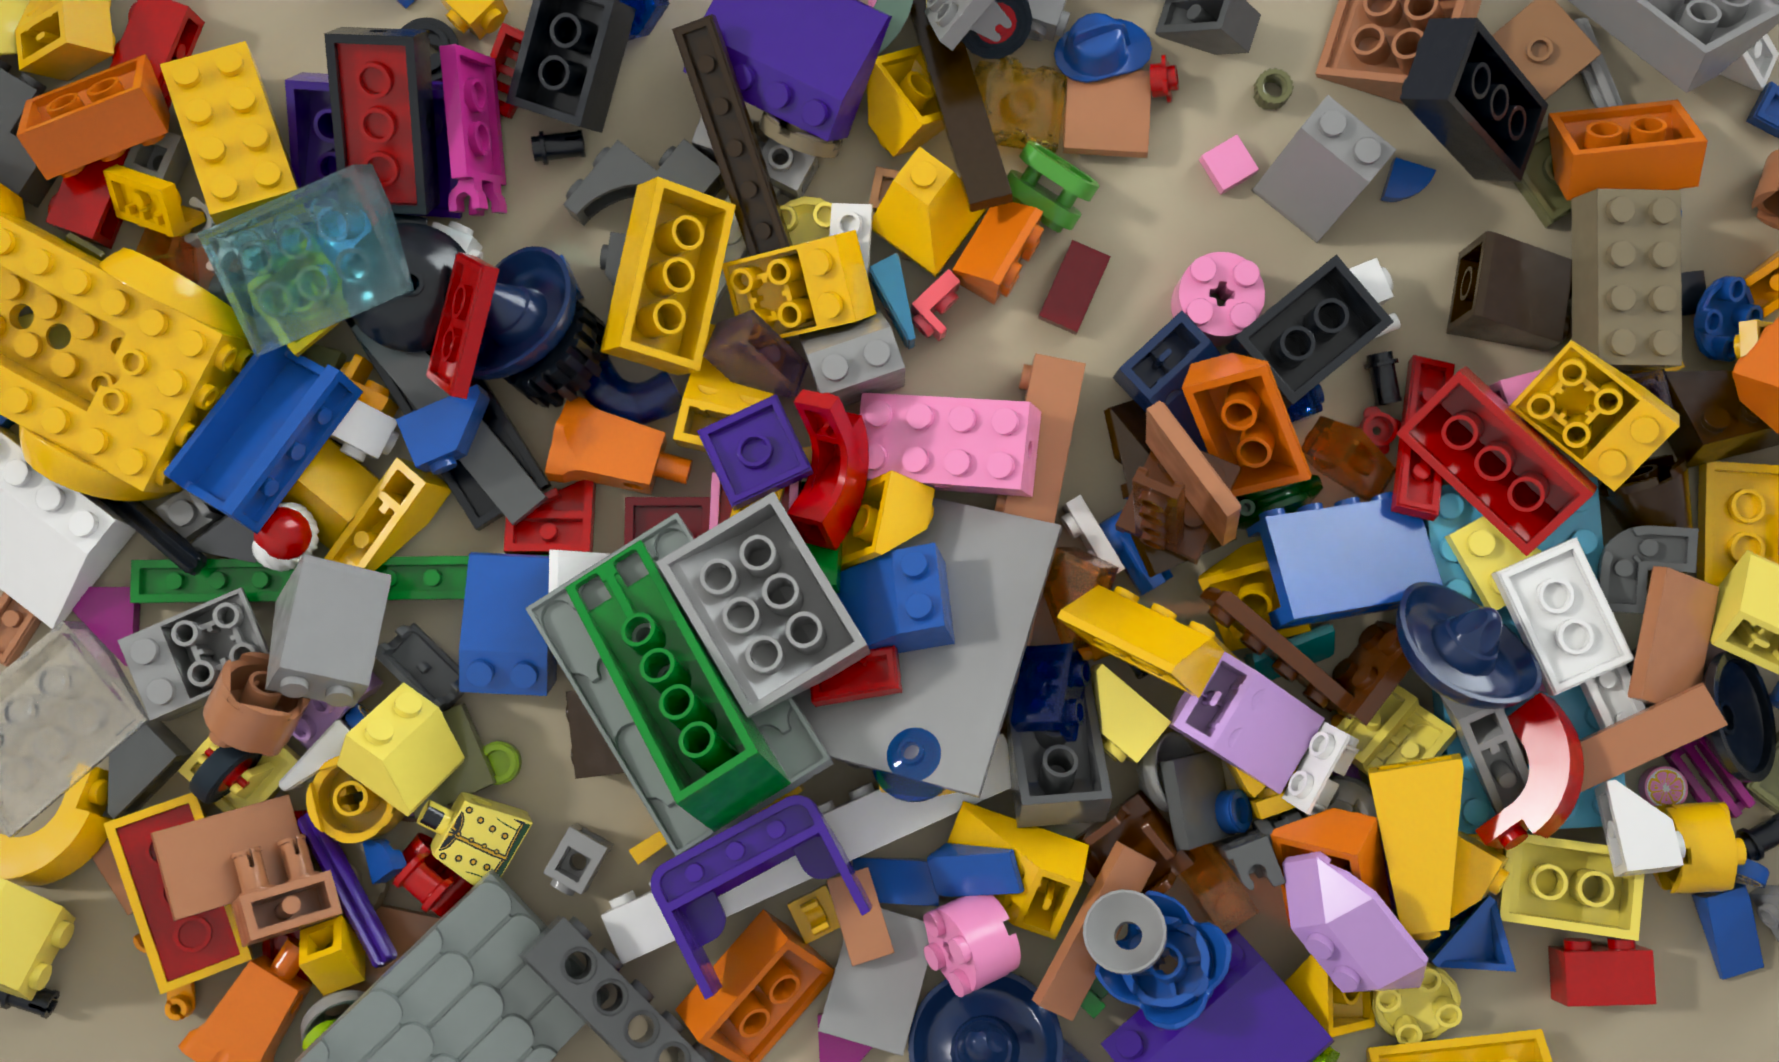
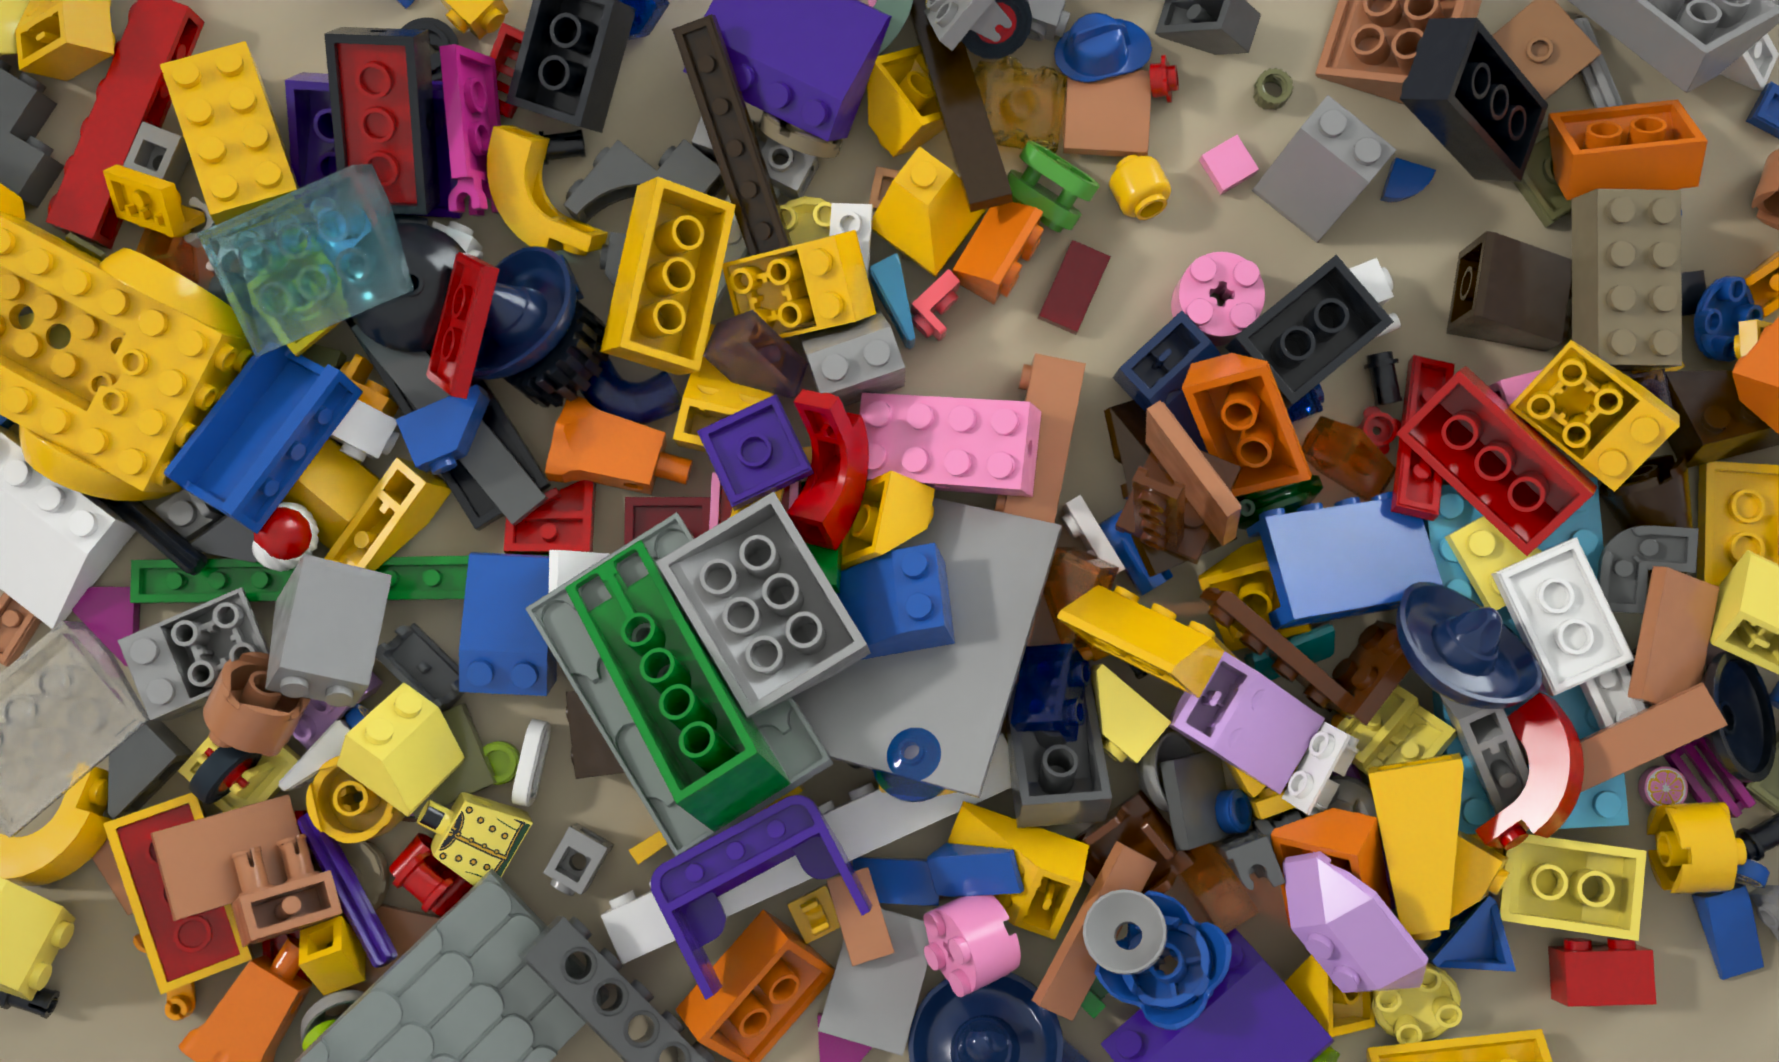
(94, 118): orange slope -> none
(383, 860): blue tile -> none
(518, 193): none -> yellow arch
(531, 762): none -> white tile
(867, 678): red plate -> none
(1140, 187): none -> yellow head
(1637, 833): white slope -> none

